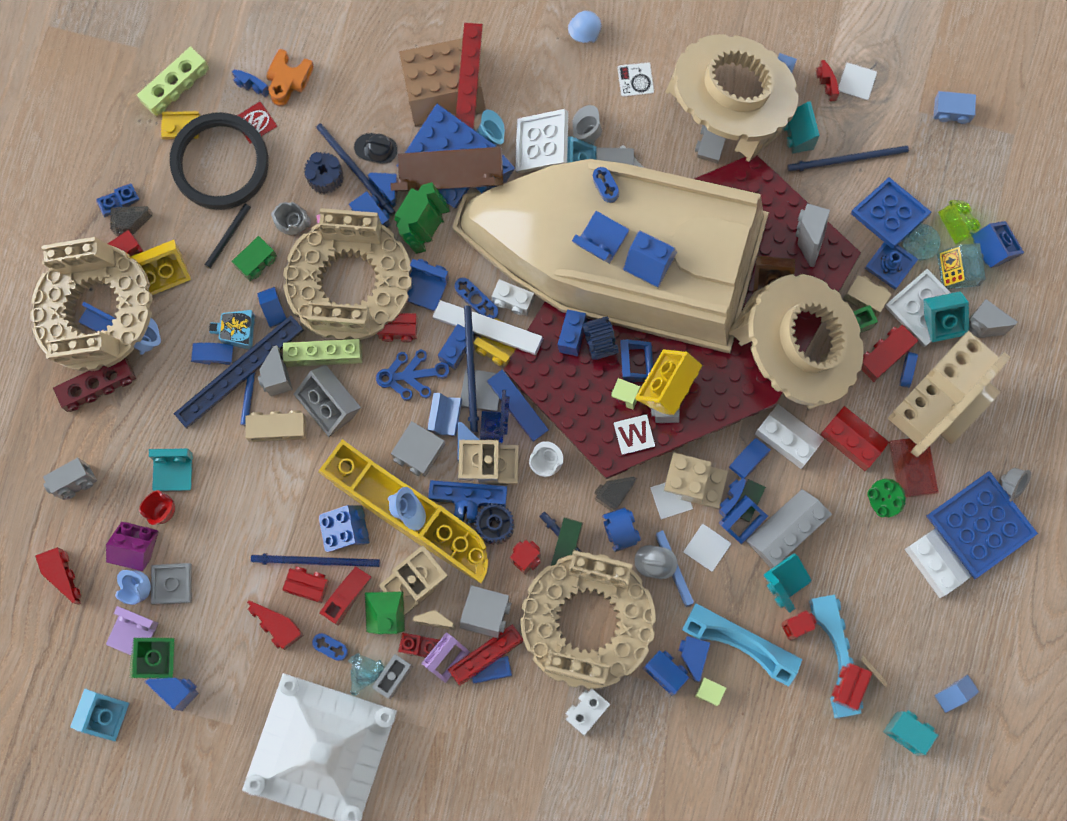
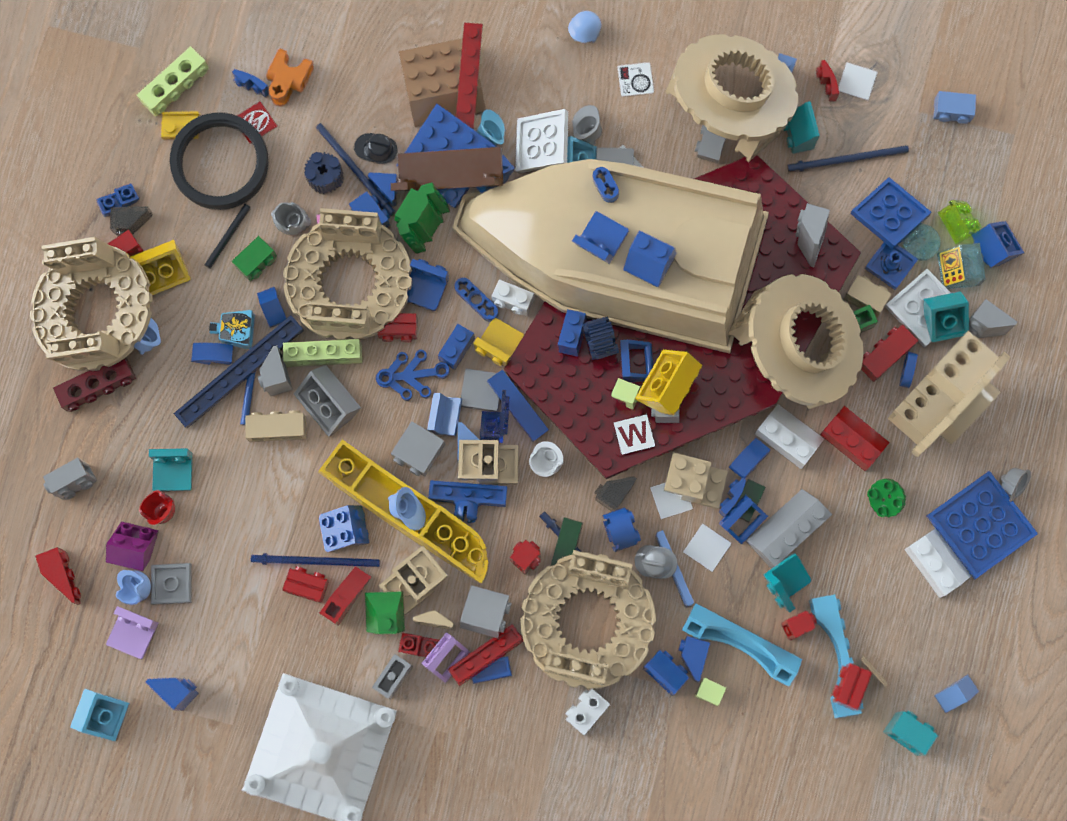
(95, 318): blue panel -> none
(152, 658): green slope -> none
(280, 627): red slope -> none
(332, 643): blue beam -> none
(363, 672): clear light blue hat -> none
(470, 369): dark blue bar -> none
(490, 328): white tile -> none
(500, 514): dark blue brick -> none
(770, 269): reddish brown slope -> none
(912, 472): clear red tile -> none

